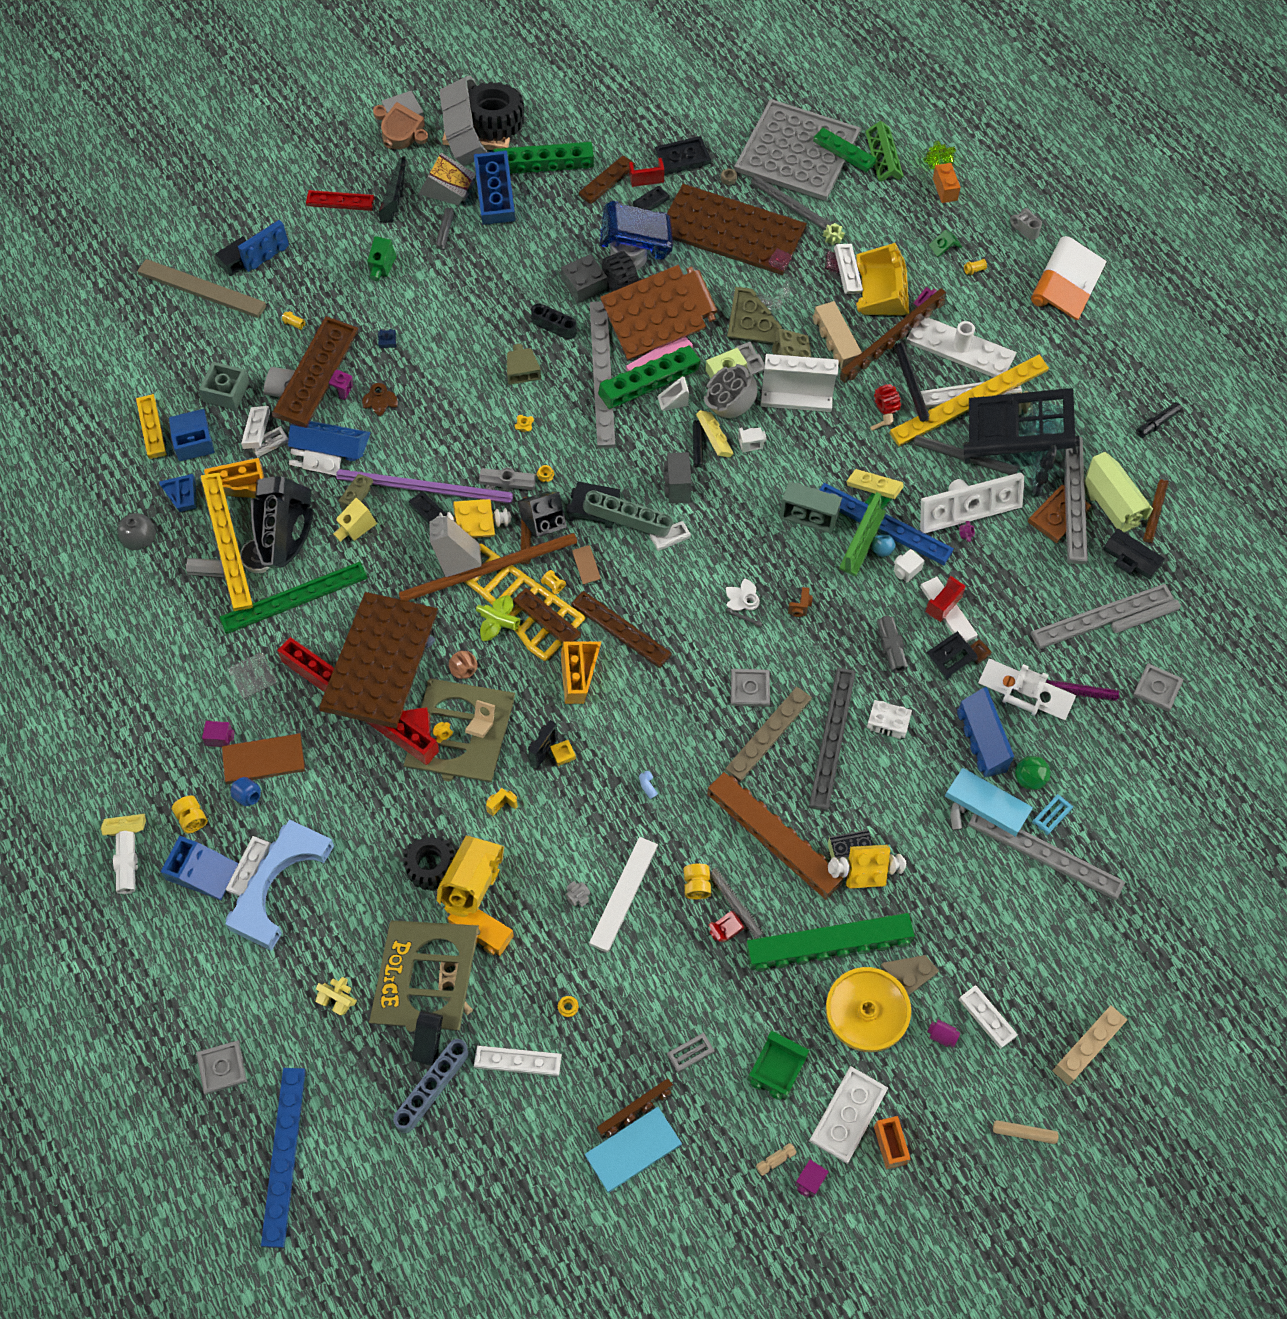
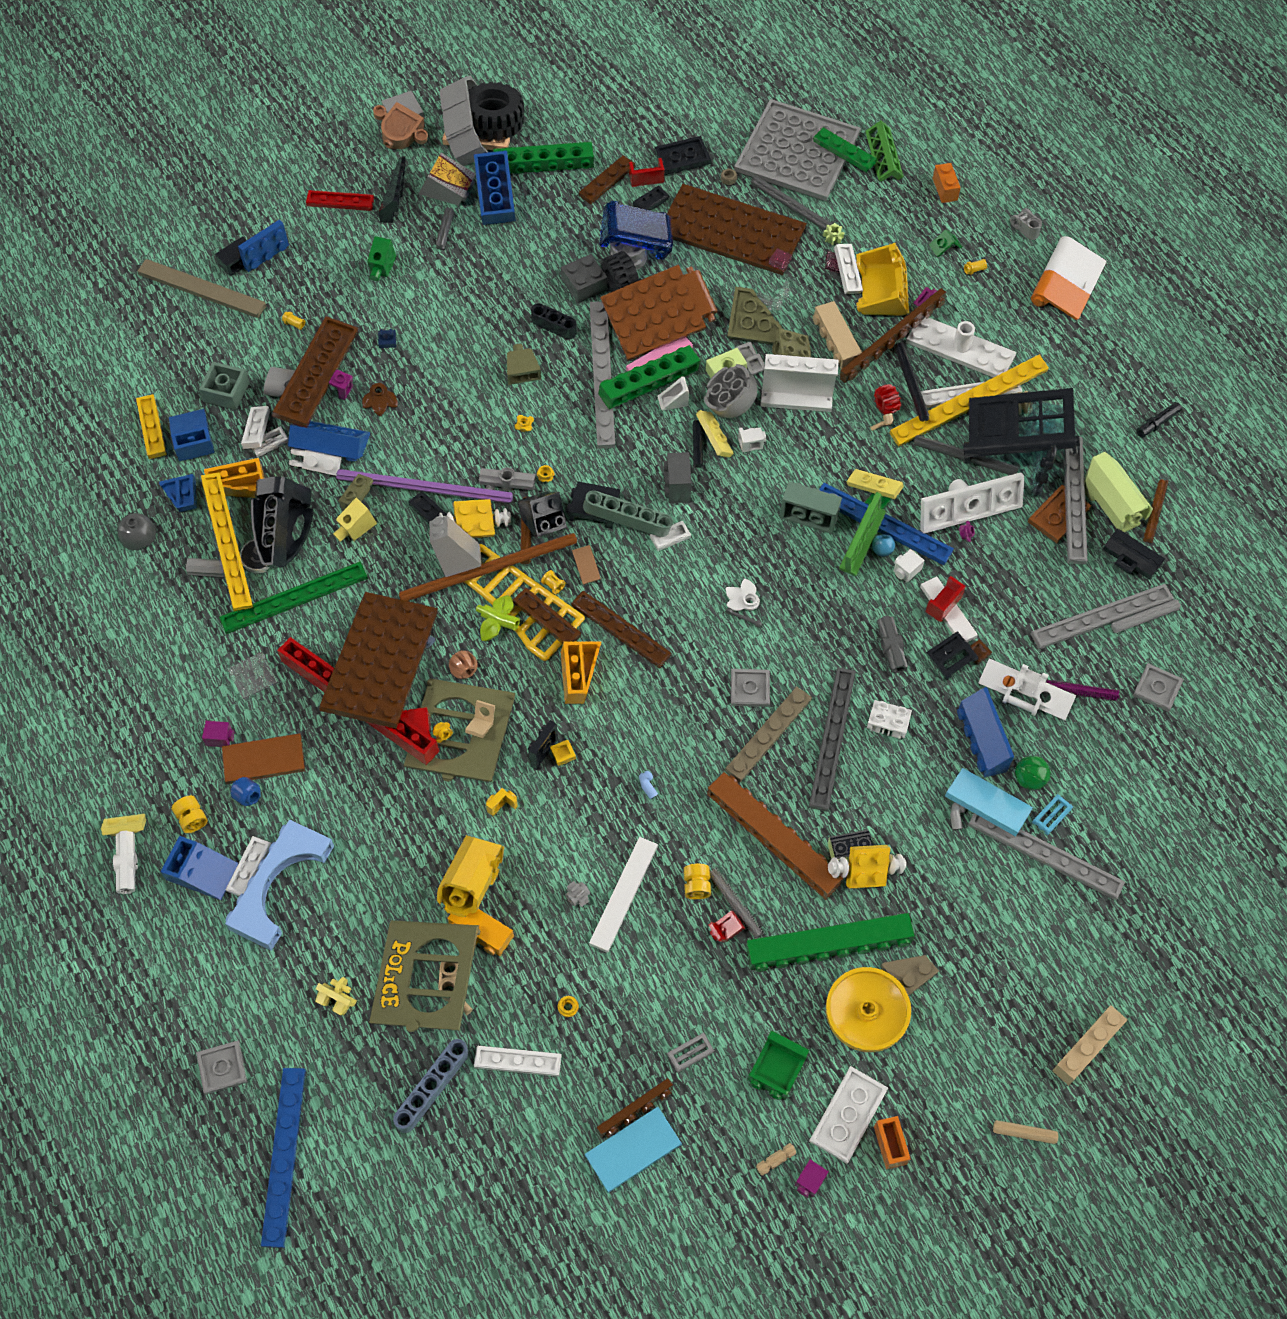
(422, 848): black tyre -> none
(427, 1037): black beam -> none
(800, 609): dark orange bracket -> none
(937, 153): clear neon green hips -> none
(943, 1033): magenta brick -> none
(988, 1017): white plate -> none

